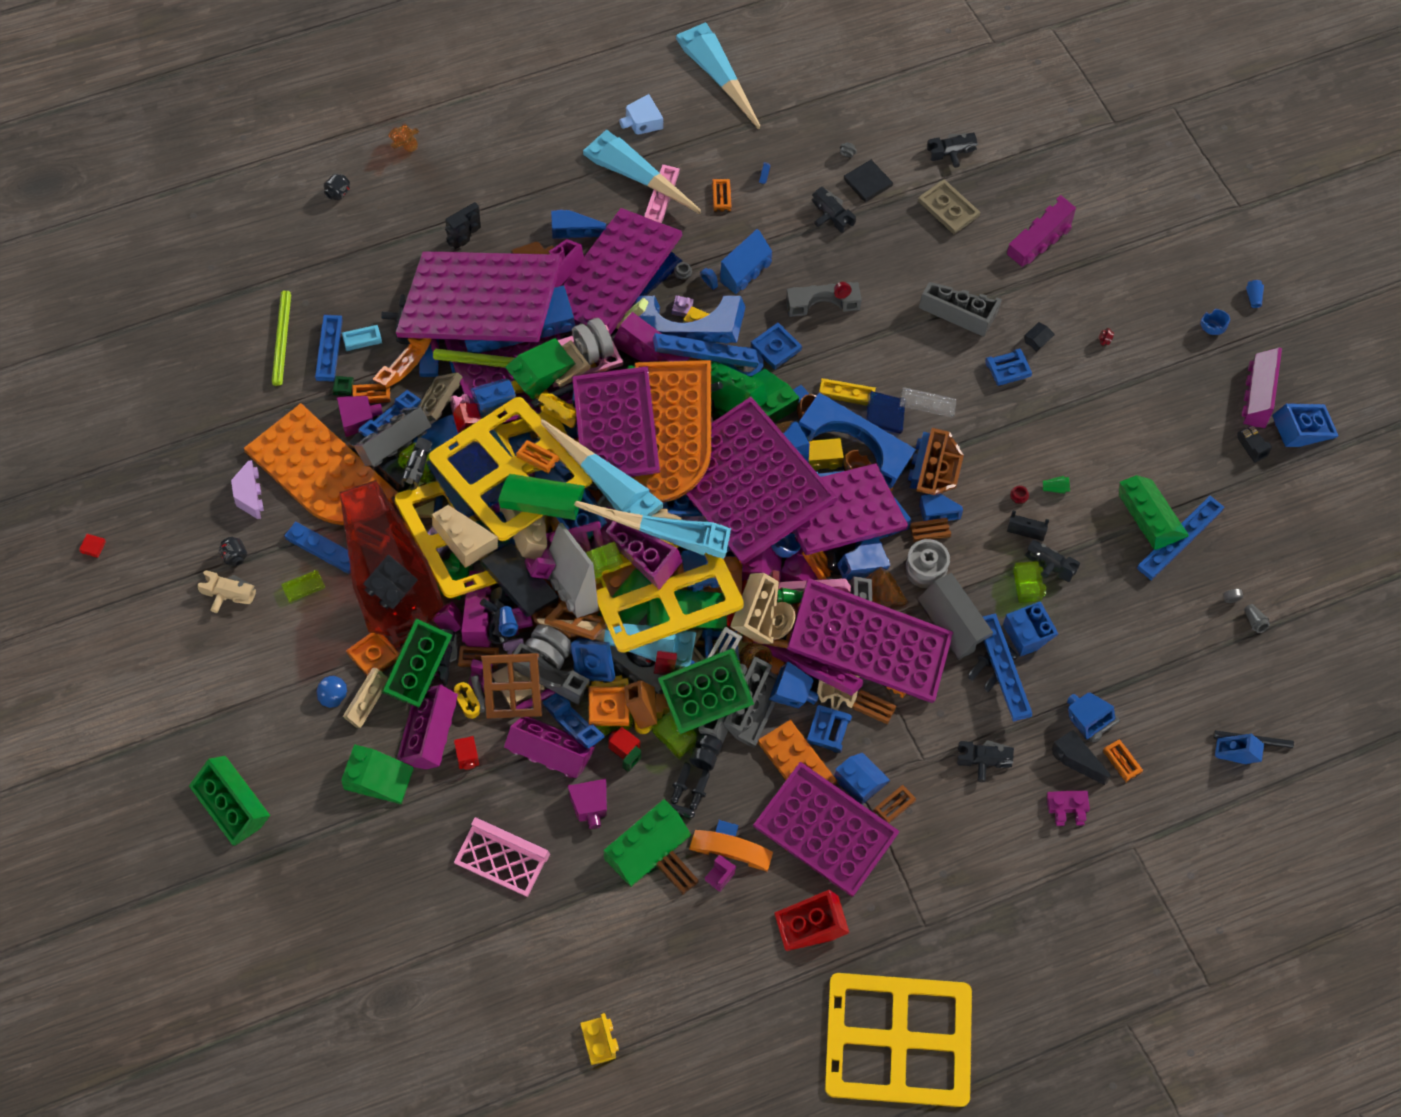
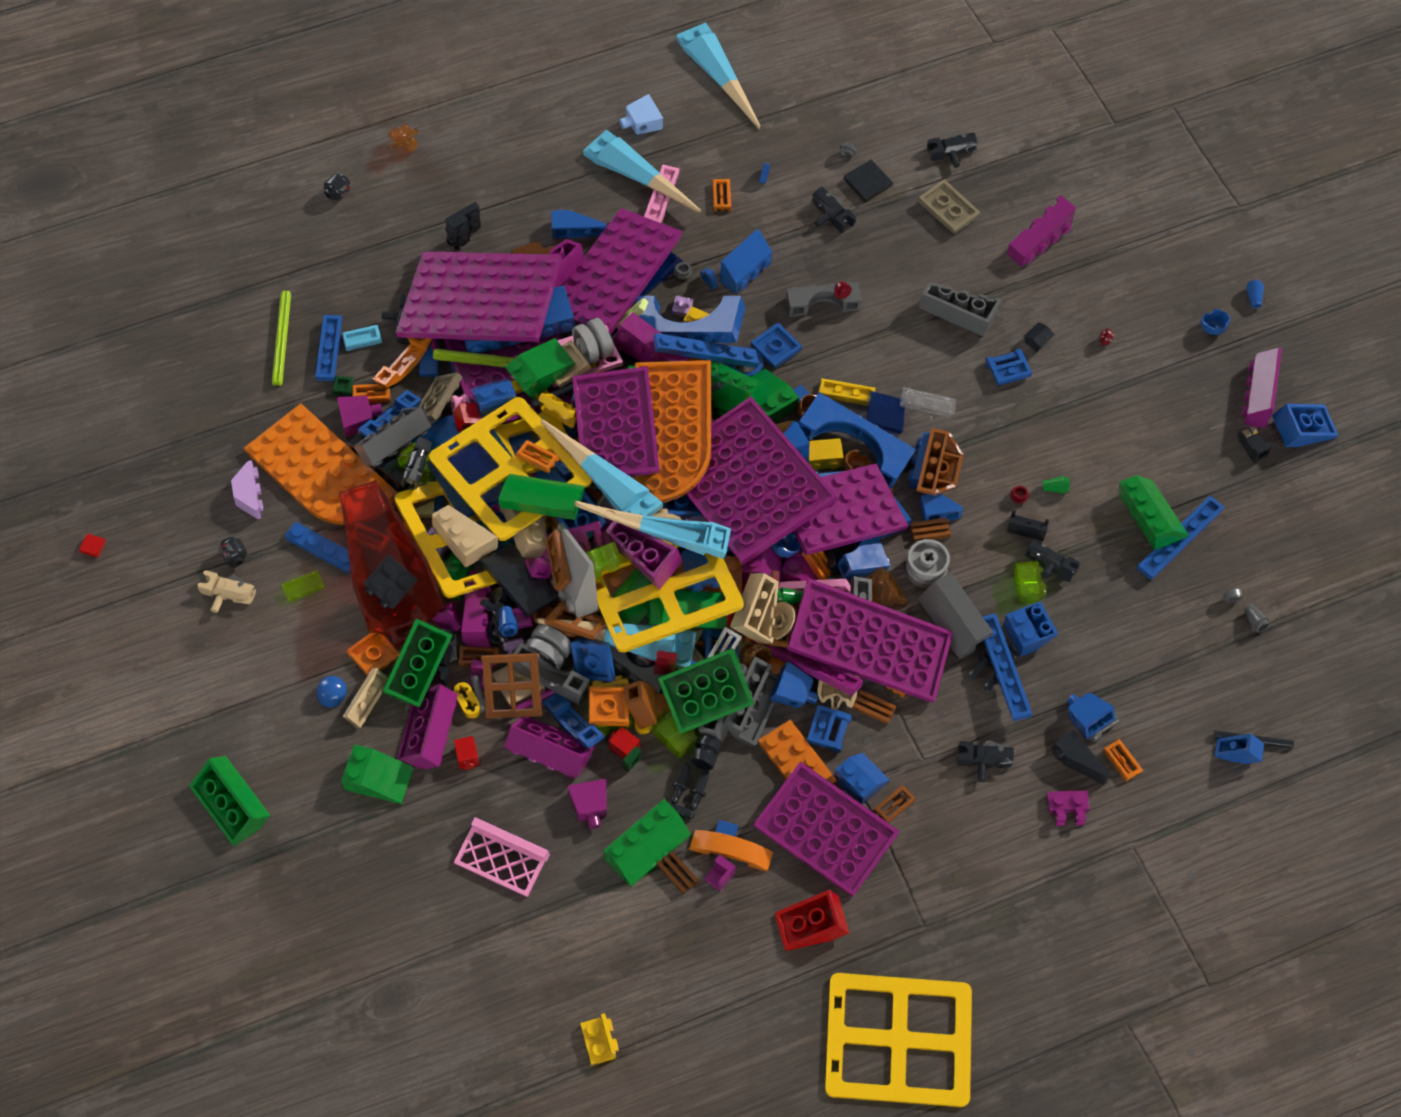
(558, 560): none -> dark orange tile

